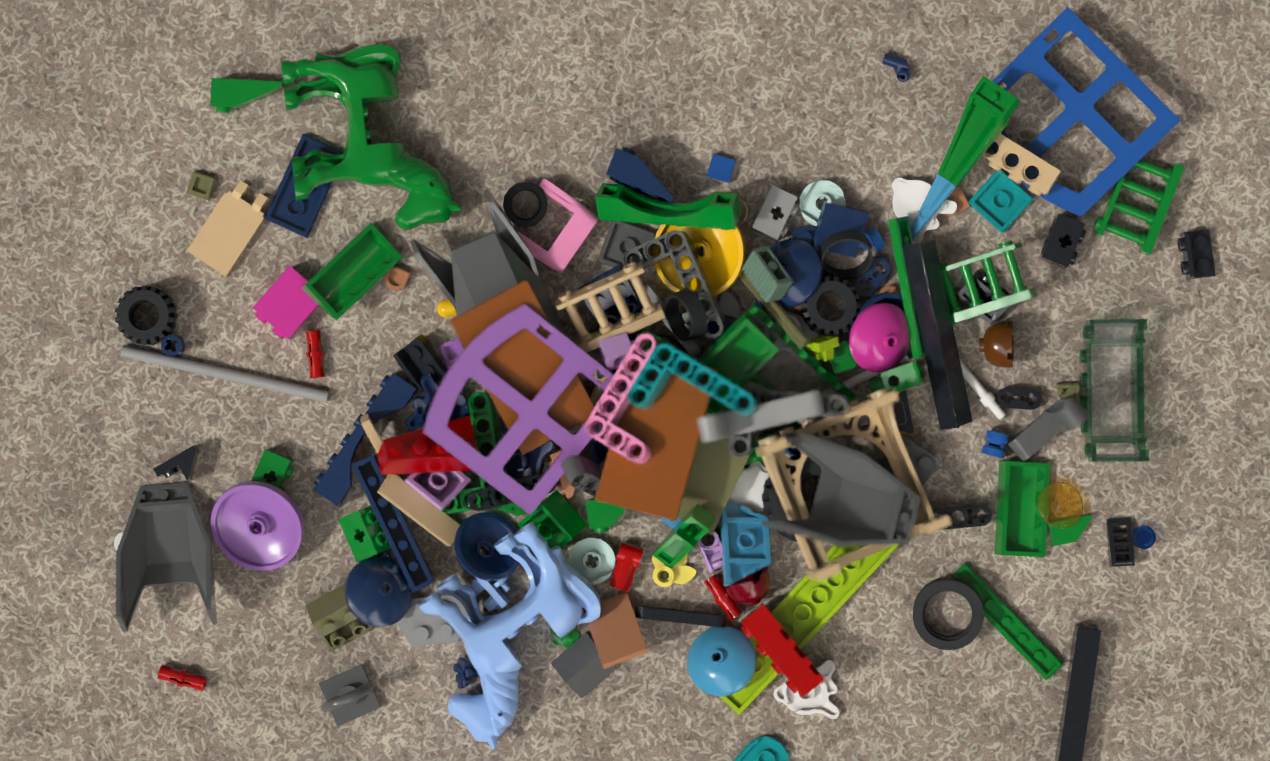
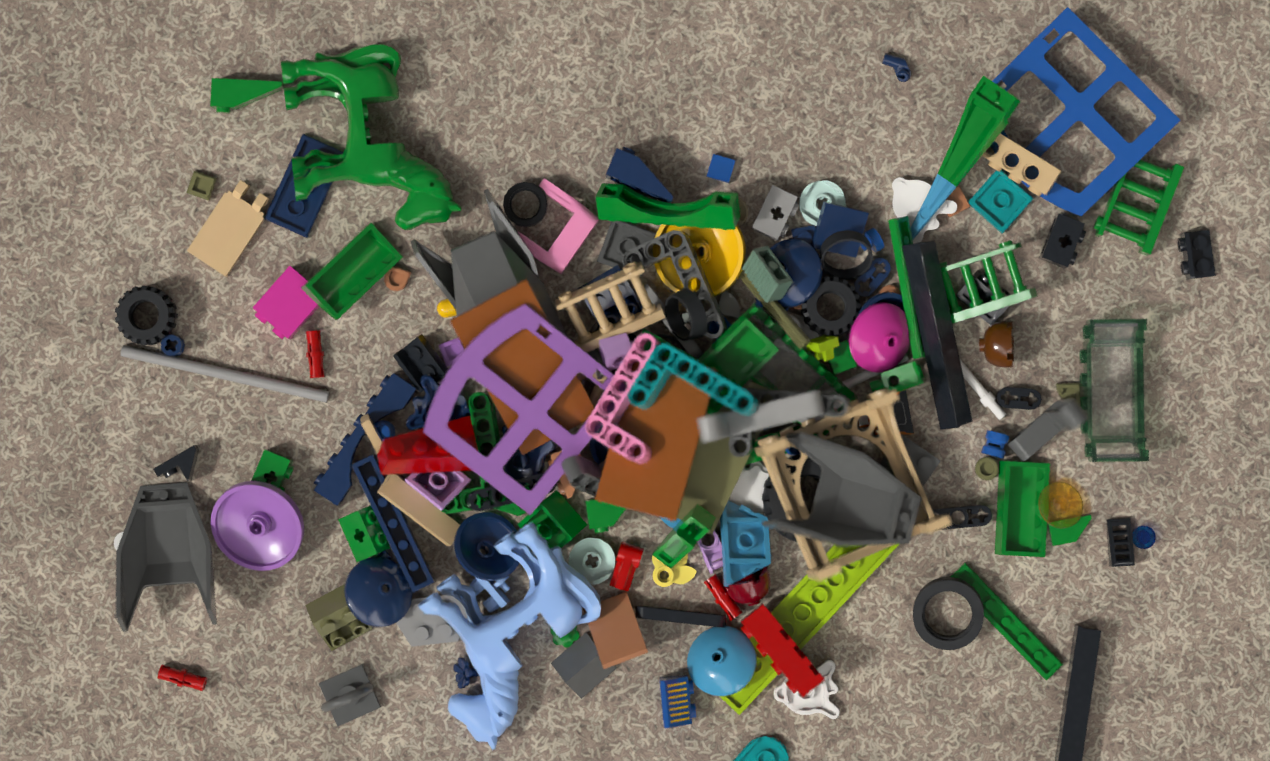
(385, 429): none -> blue tile
(676, 701): none -> blue slope
(986, 468): none -> olive tile

